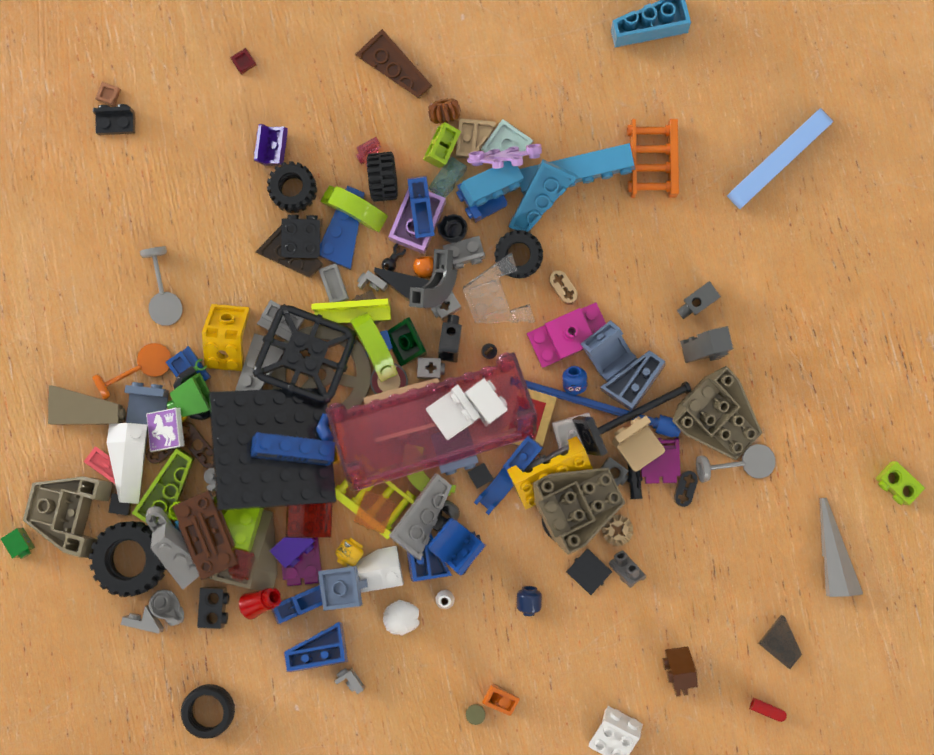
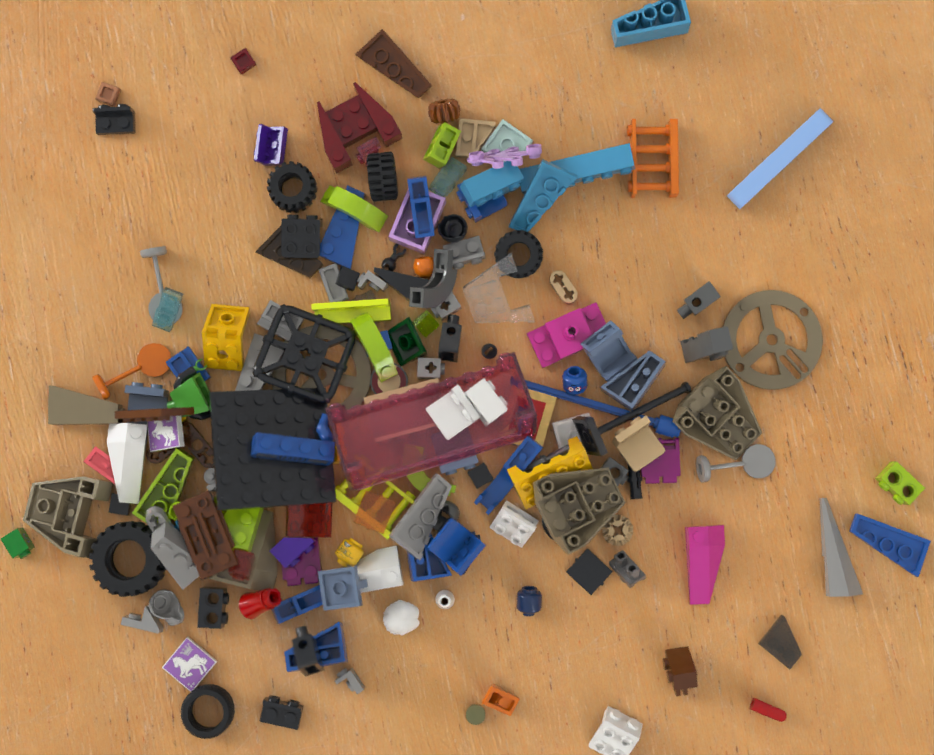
(152, 414): none -> reddish brown wing
(168, 309): none -> clear light blue slope
(189, 664): none -> tile
(281, 712): none -> black bracket
(307, 652): none -> black torso
(347, 278): none -> black tile
(353, 122): none -> dark red wedge
(426, 323): none -> clear neon green slope
(514, 524): none -> white bracket
(681, 487): black beam -> none
(704, 556): none -> dark pink wedge
(764, 300): none -> dark tan piece
(897, 545): none -> blue wing

